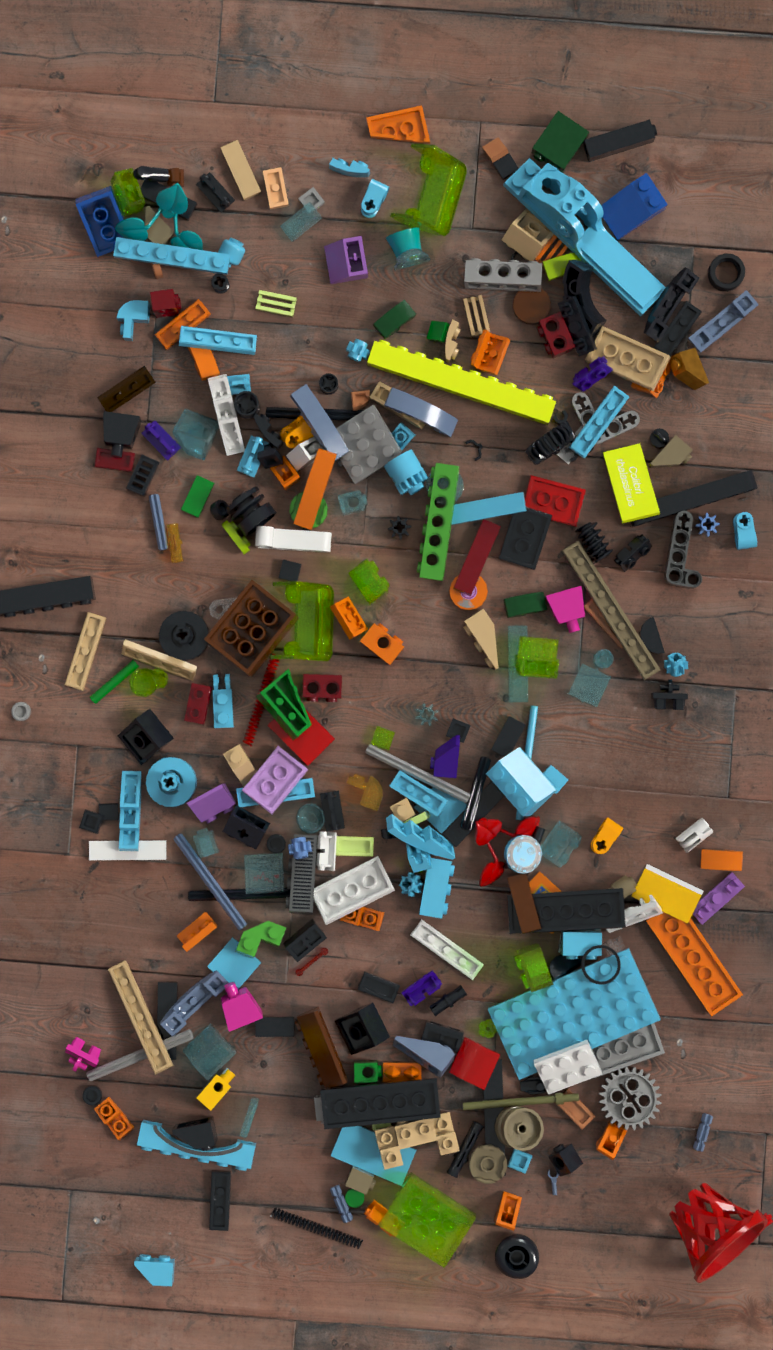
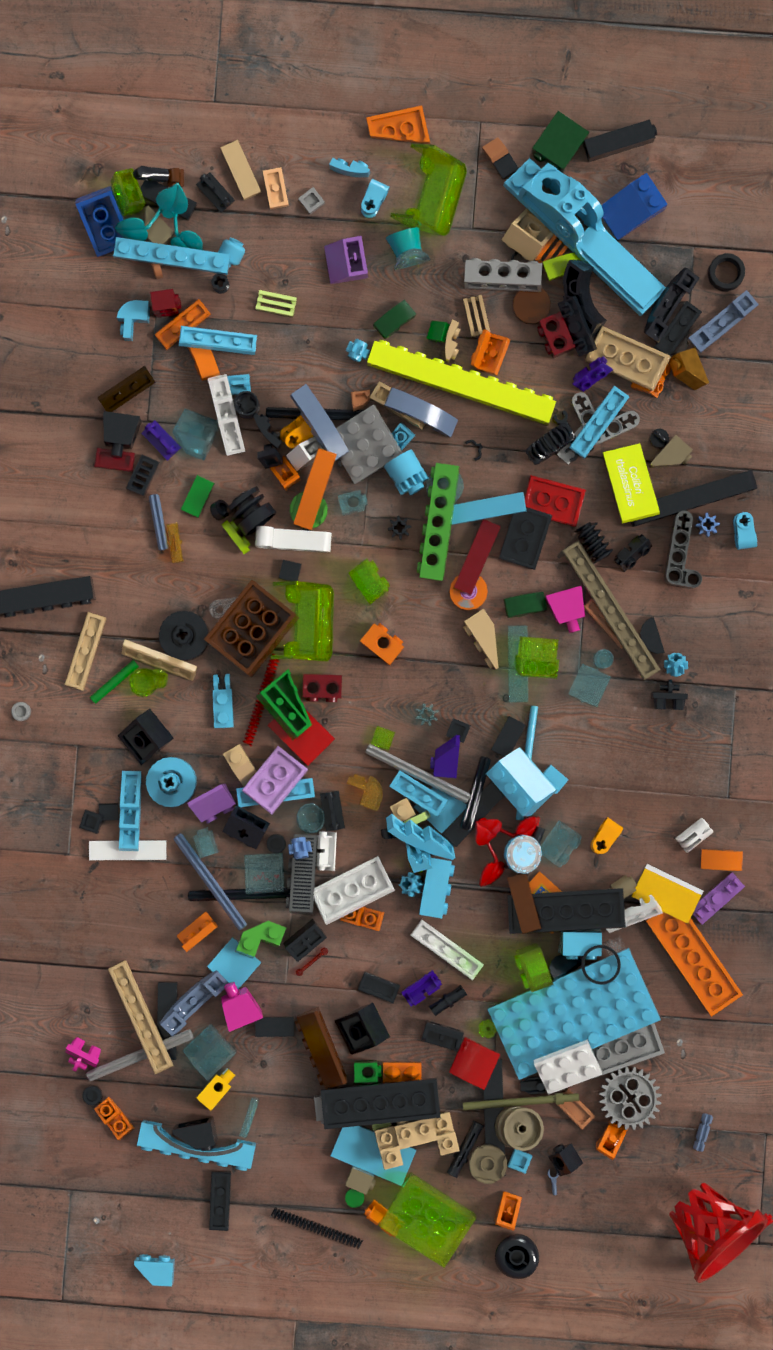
(198, 703): dark red brick -> none
(249, 463): medium azure hinge -> none
(301, 221): clear light blue plate -> none
(326, 381): black wheel -> none
(341, 1204): sand blue axle -> none
(349, 618): orange bracket -> none
(354, 846): yellowish green tile -> none
(428, 1054): sand blue slope -> none

